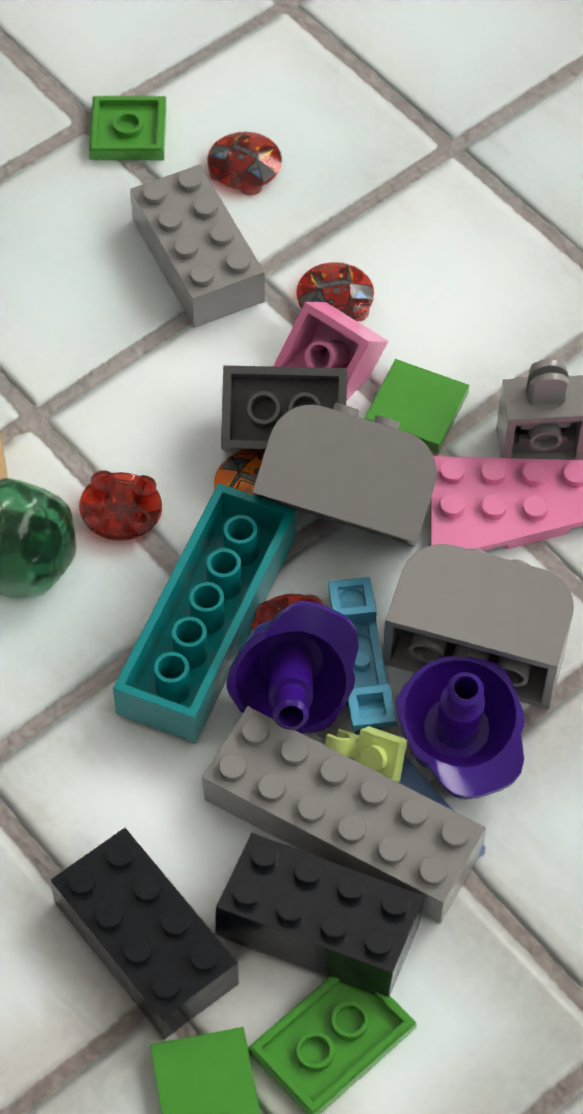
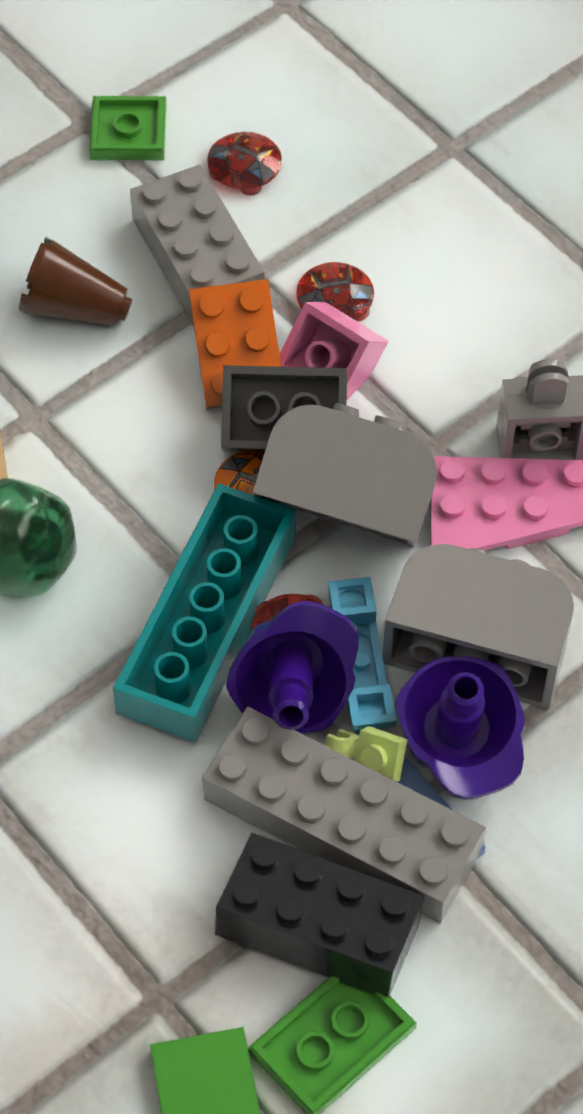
(72, 289): none -> reddish brown cone
(120, 505): clear red dish -> none
(145, 932): black brick -> none
(233, 329): none -> orange plate
(420, 401): bright green tile -> none

